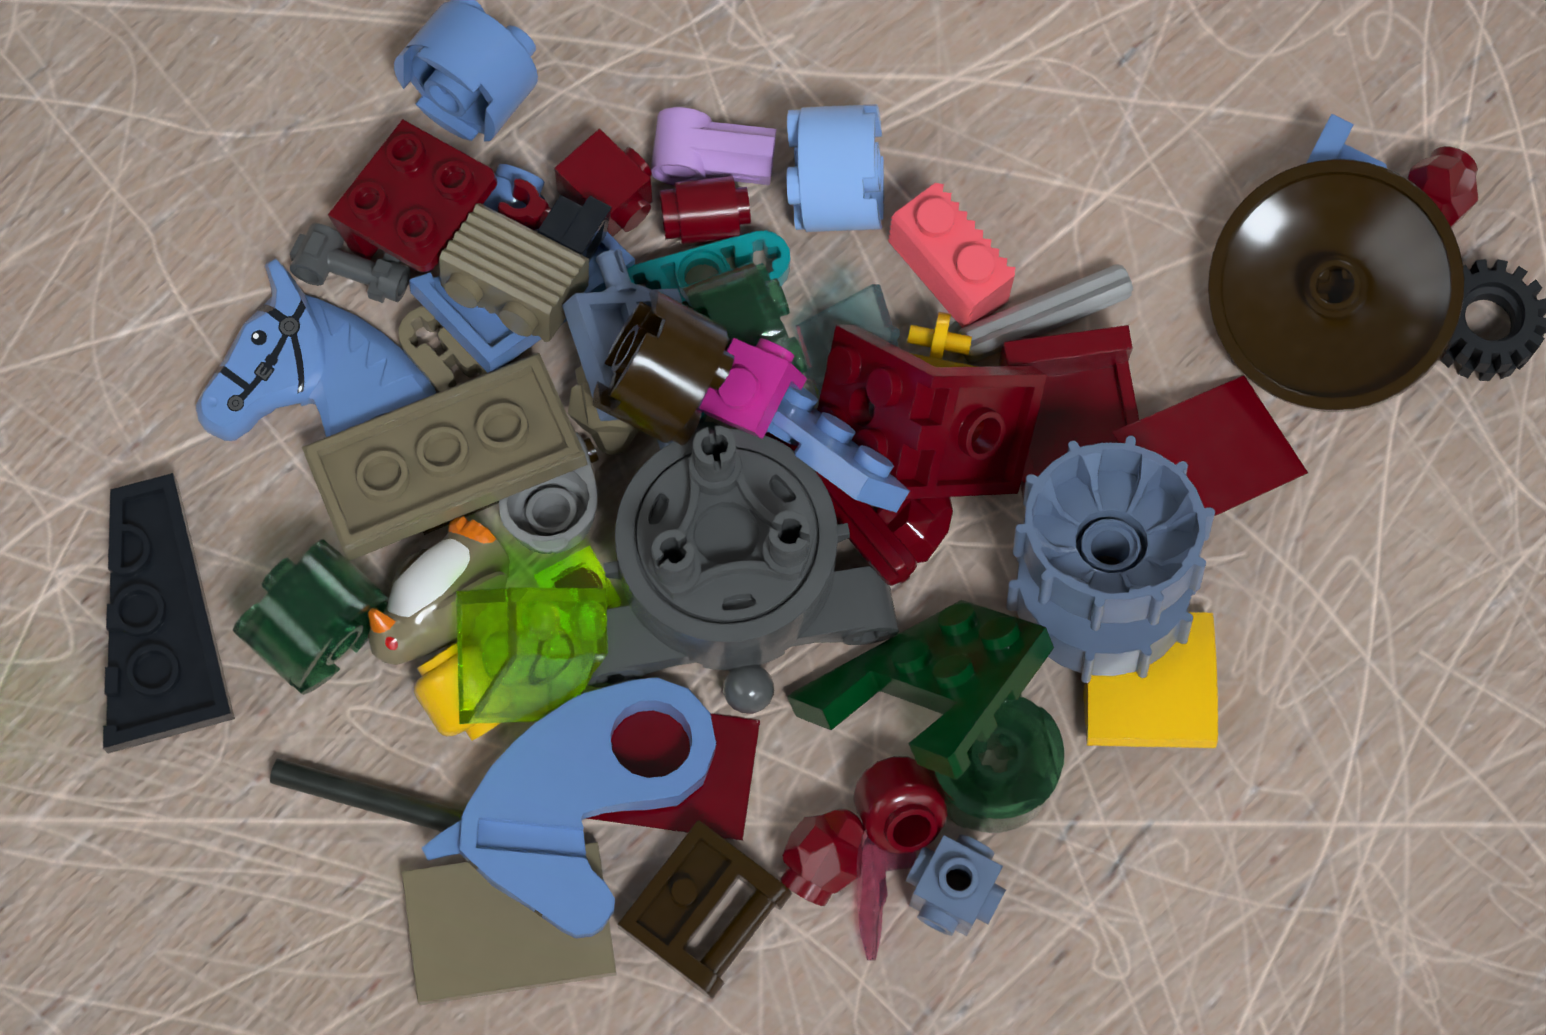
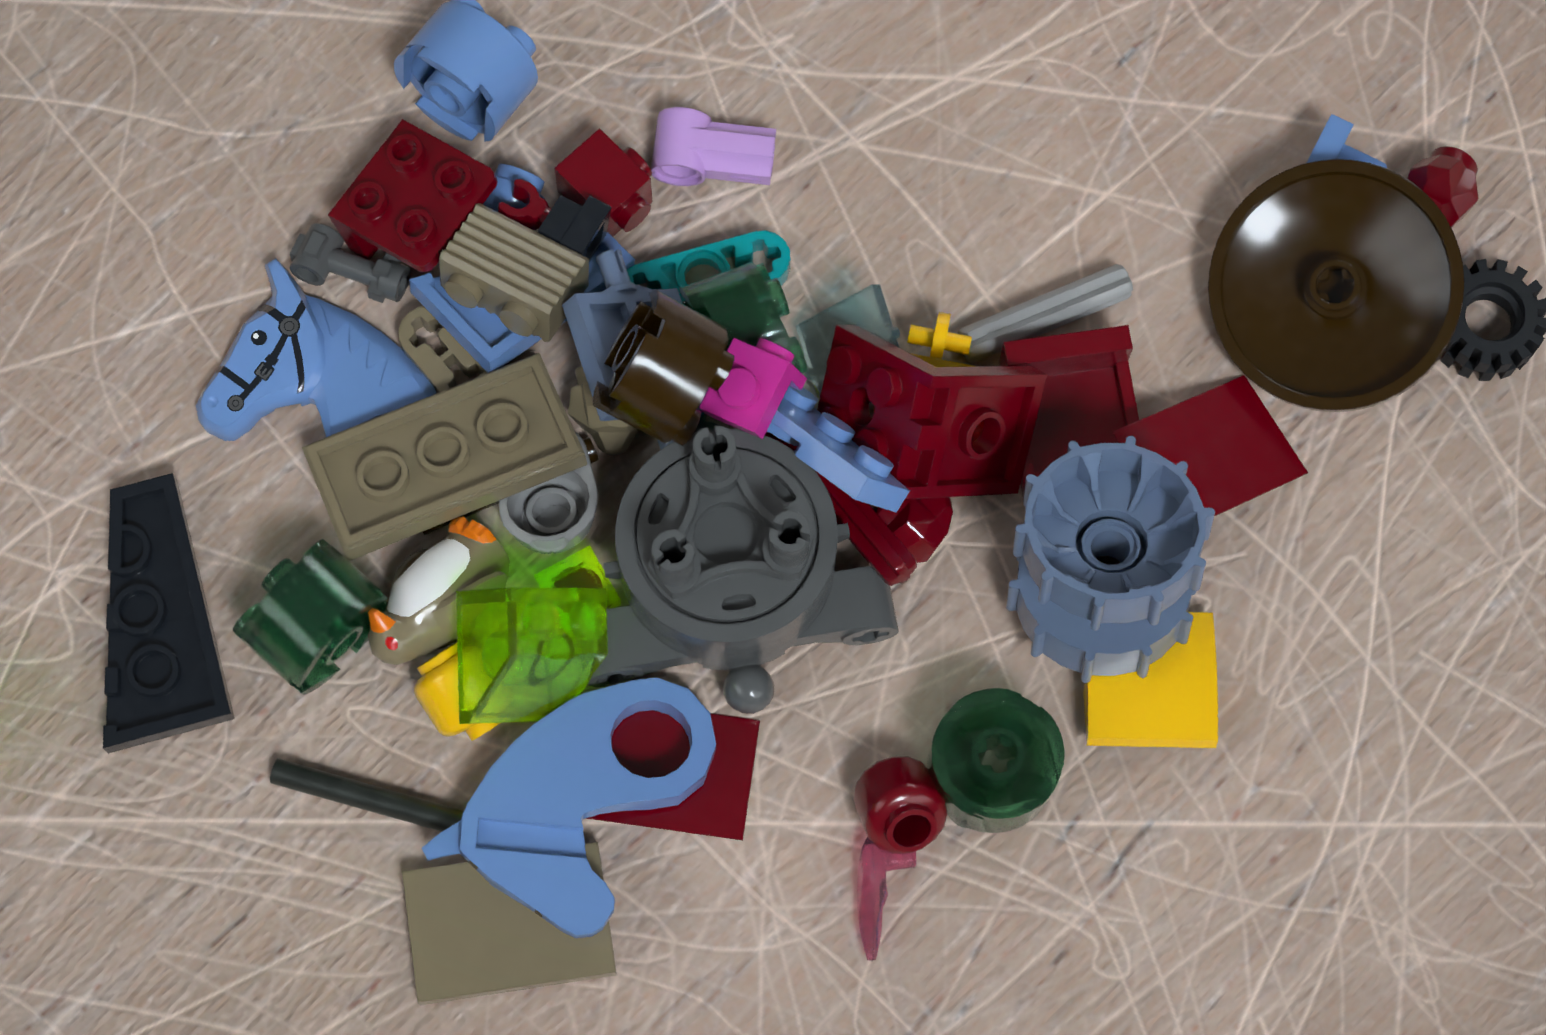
(686, 896): dark brown plate -> none
(704, 210): dark red brick -> none
(823, 855): dark red rock -> none
(836, 168): light blue brick -> none
(950, 663): dark green wing -> none
(951, 256): coral brick -> none
(952, 909): sand blue brick -> none

